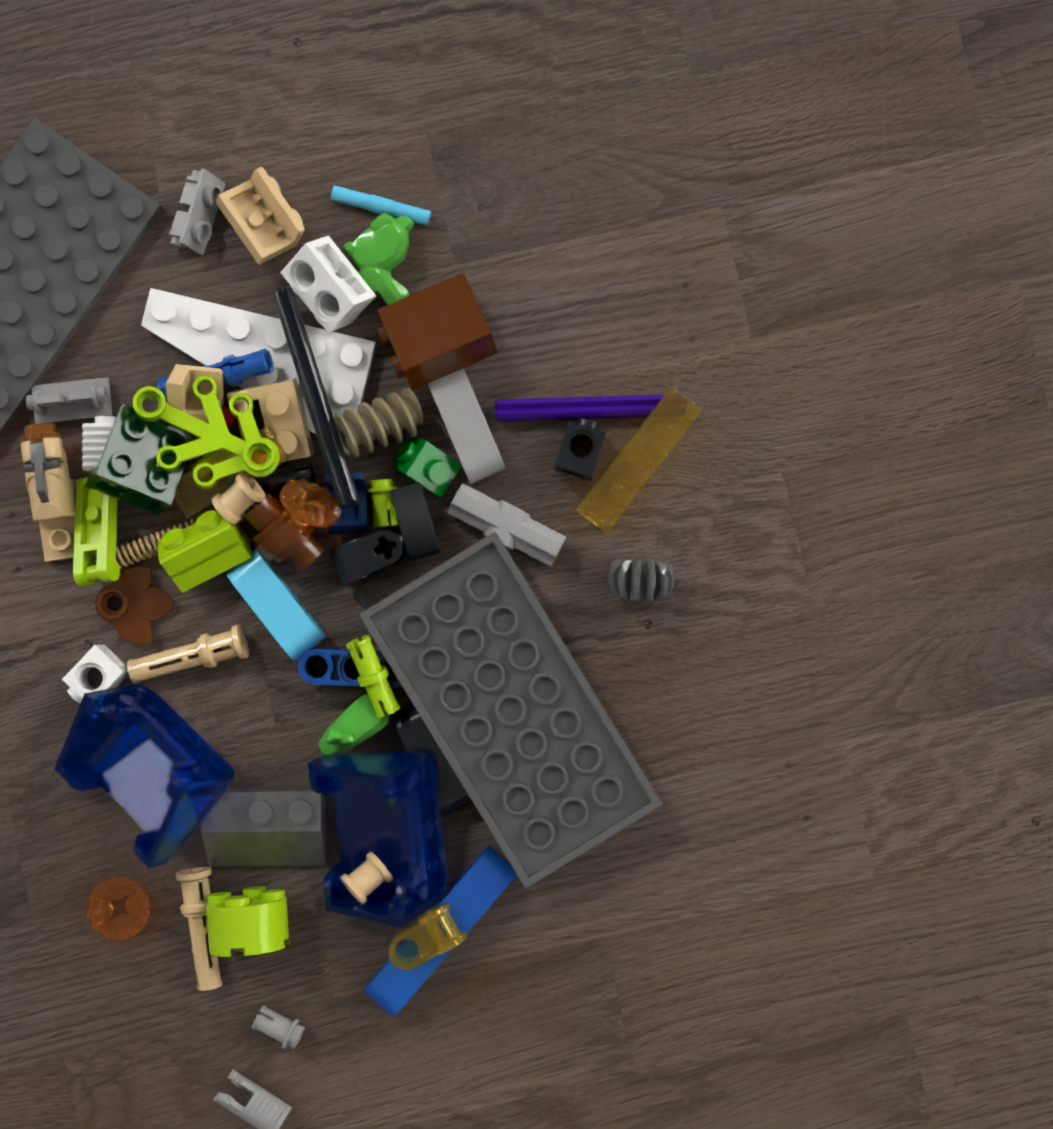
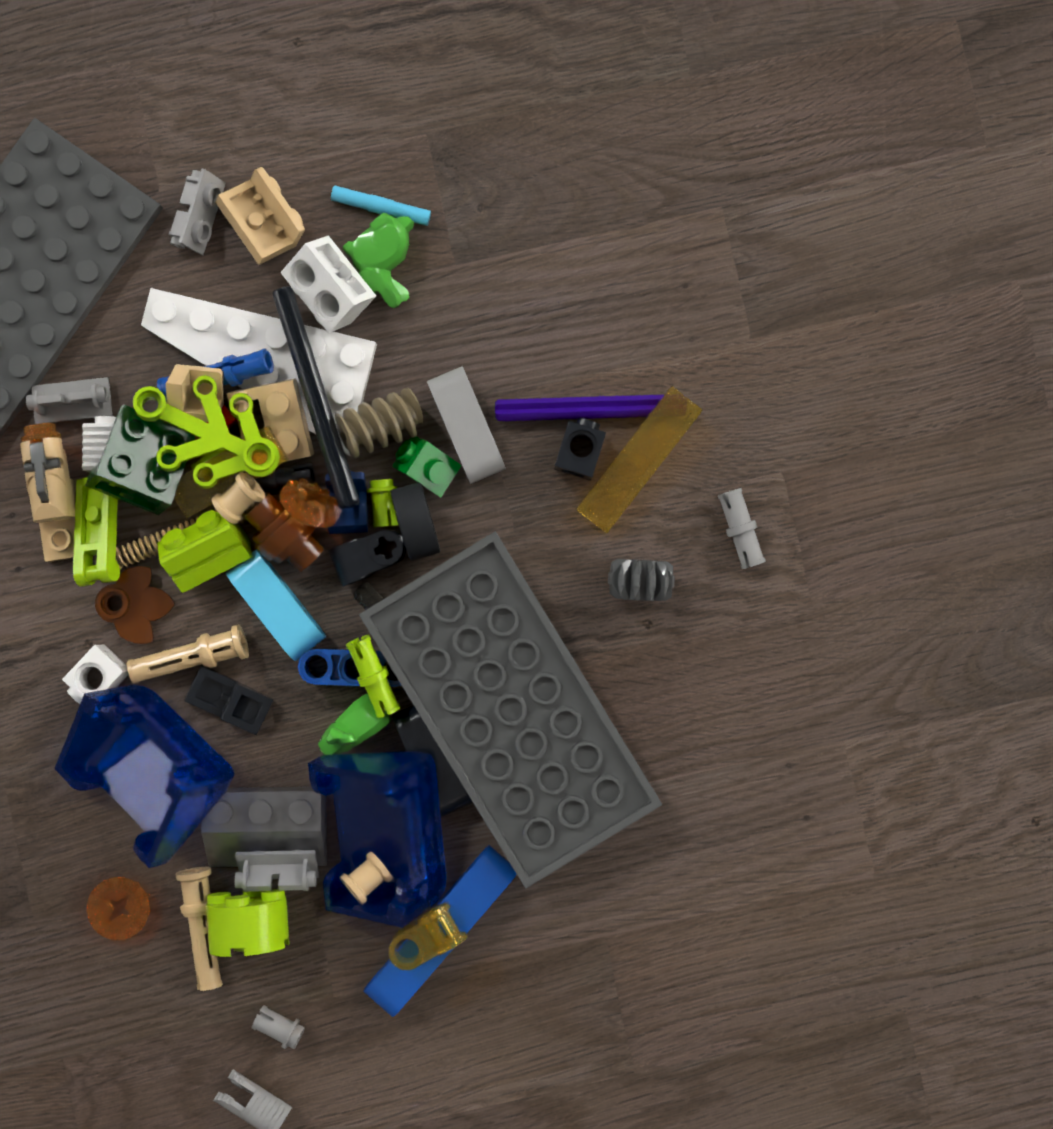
(228, 699): none -> black slope
(293, 868): none -> light grey hinge
(435, 332): reddish brown brick -> none
(510, 523): light grey piece -> none
(741, 528): none -> light grey pin

